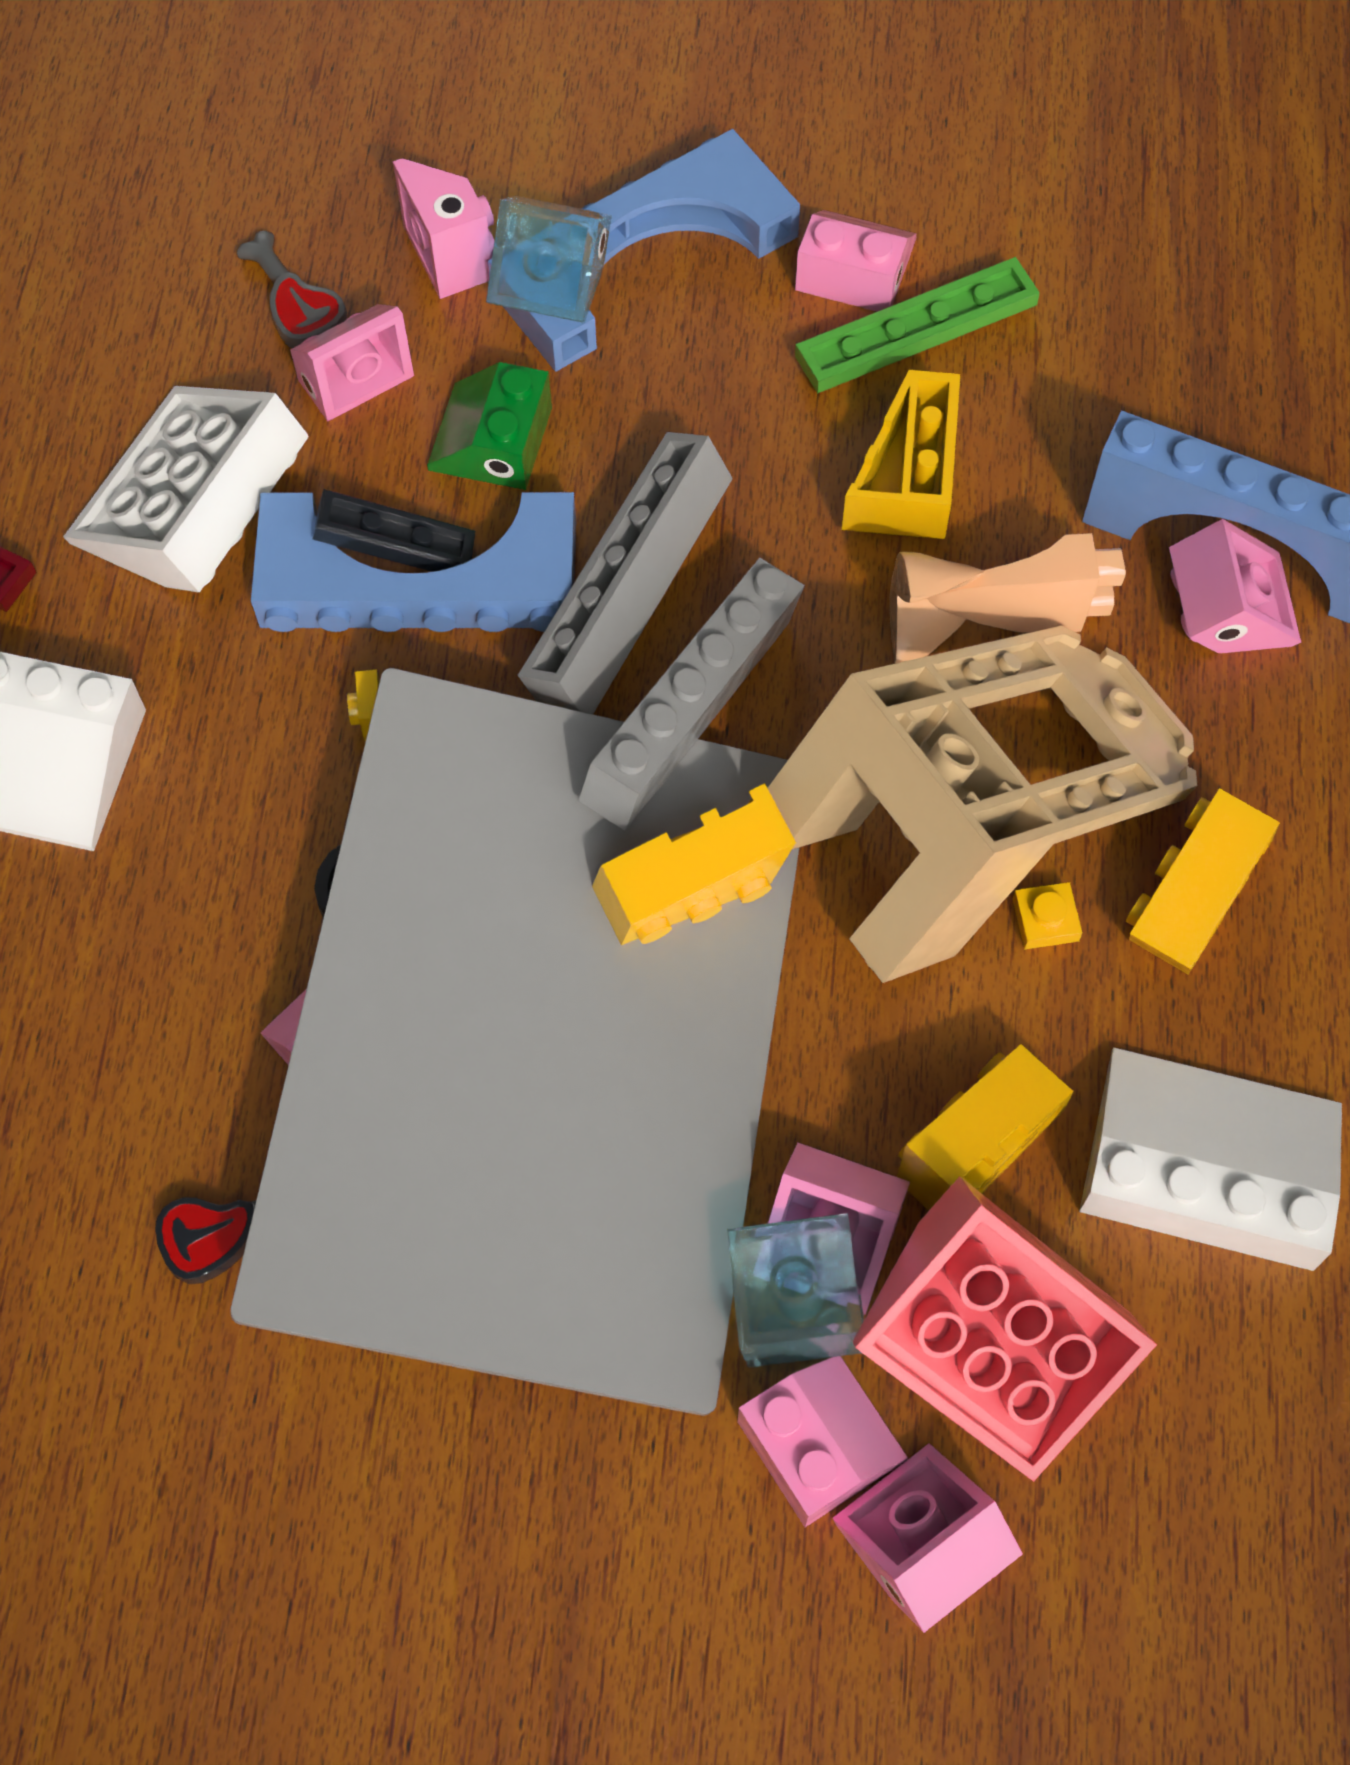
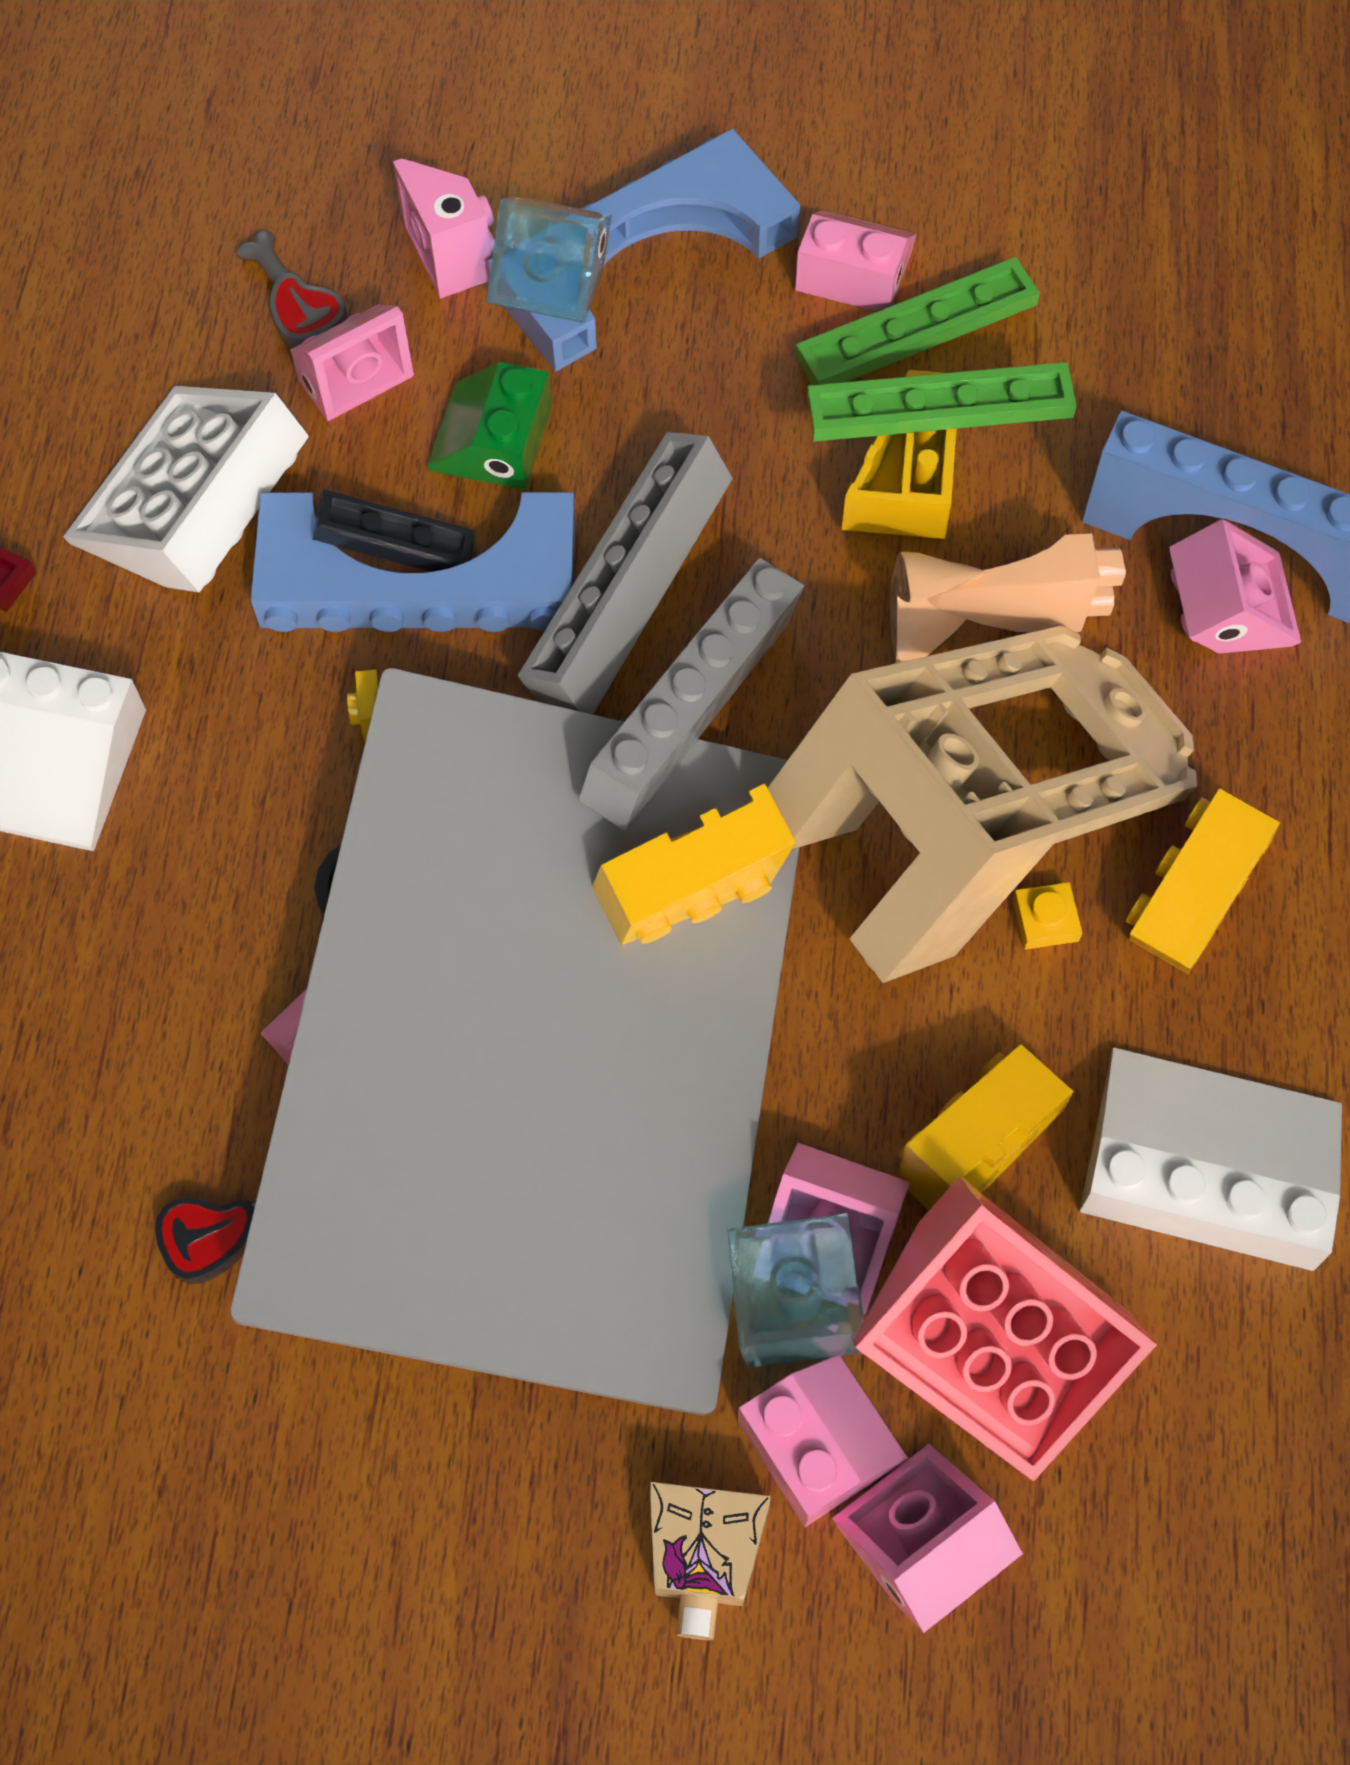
(704, 1550): none -> tan torso
(940, 401): none -> bright green plate

